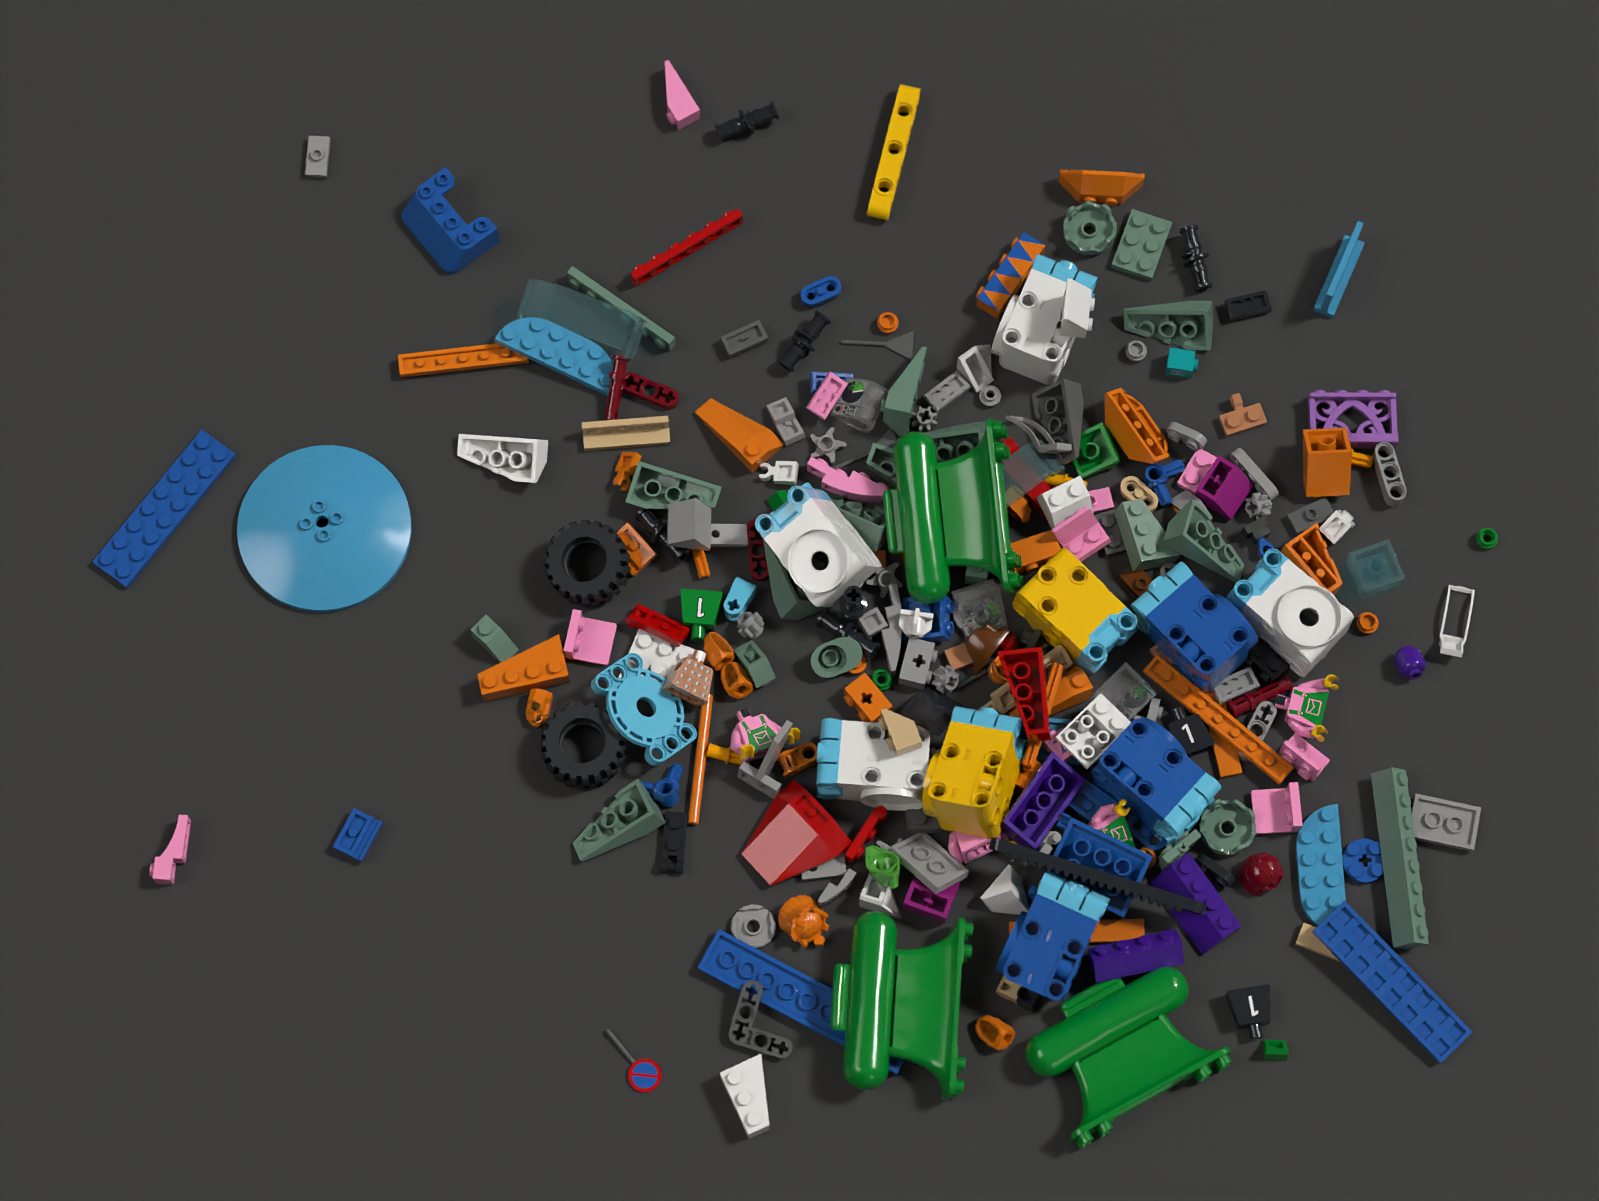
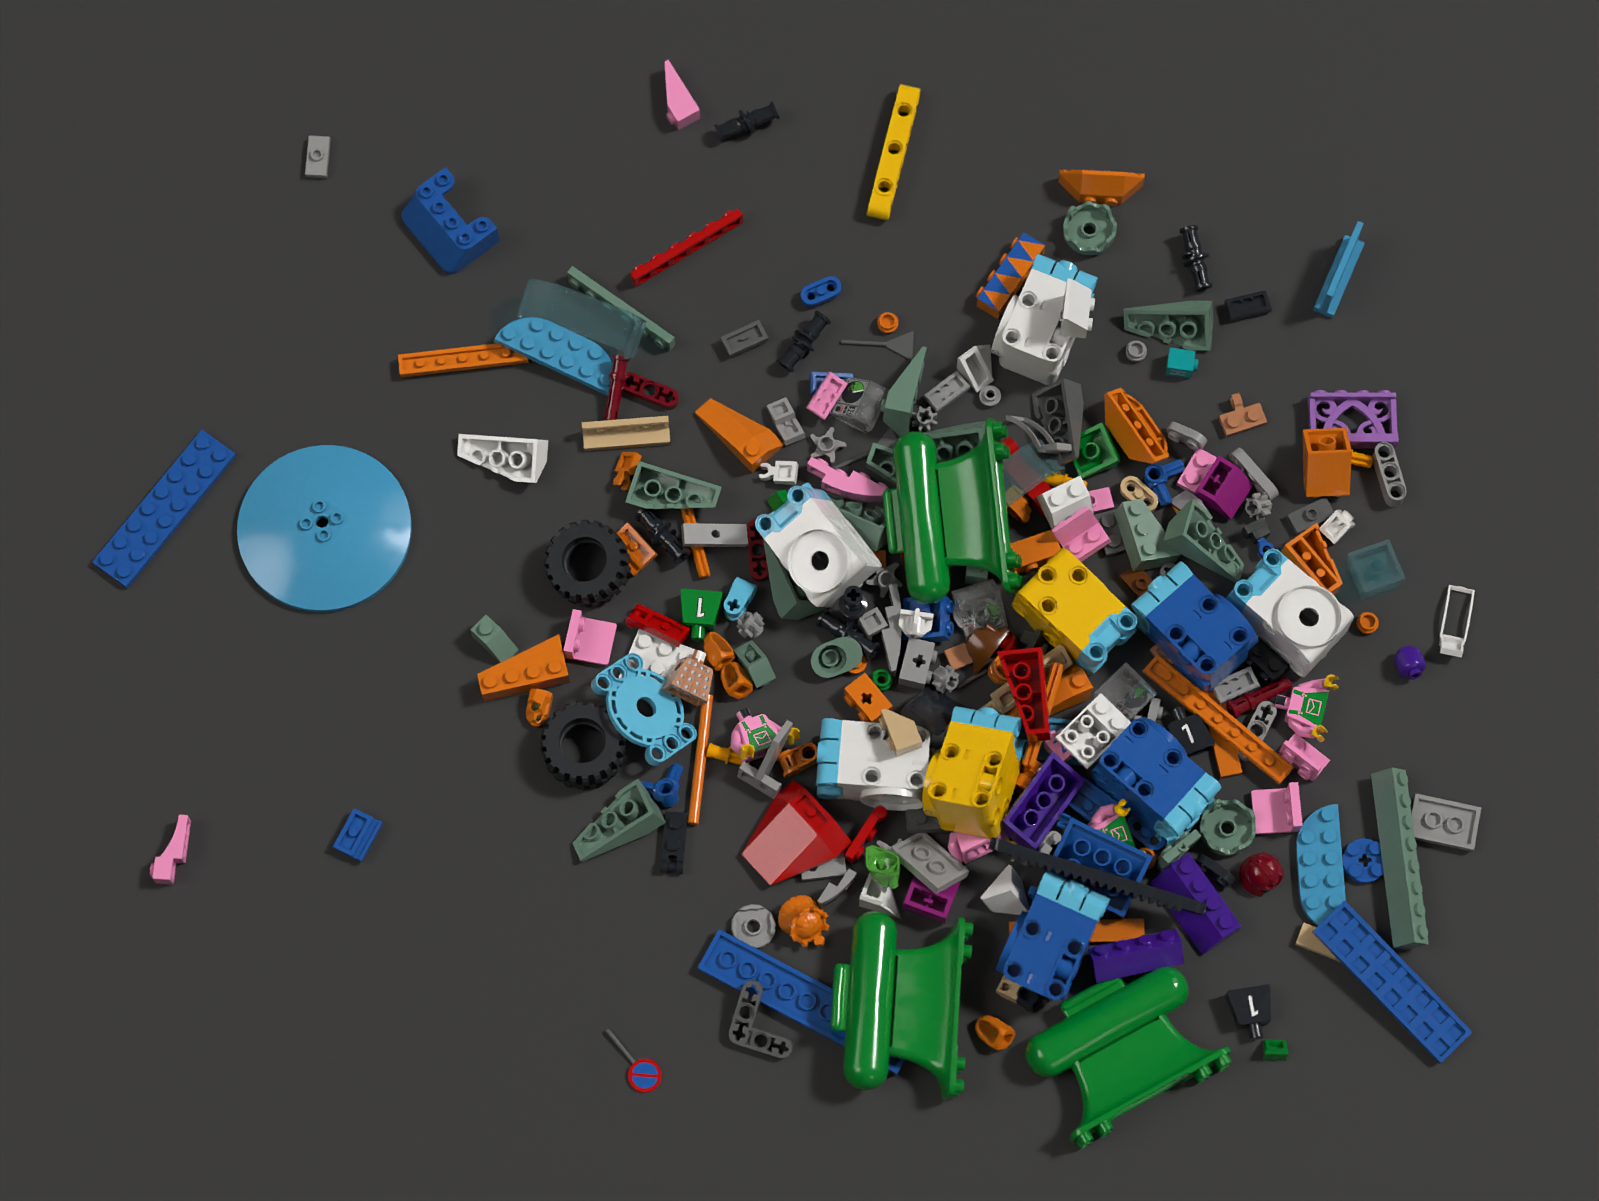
(689, 525): light grey slope -> none
(748, 1095): white wedge -> none
(1141, 244): sand green plate -> none
(1491, 534): green plate -> none

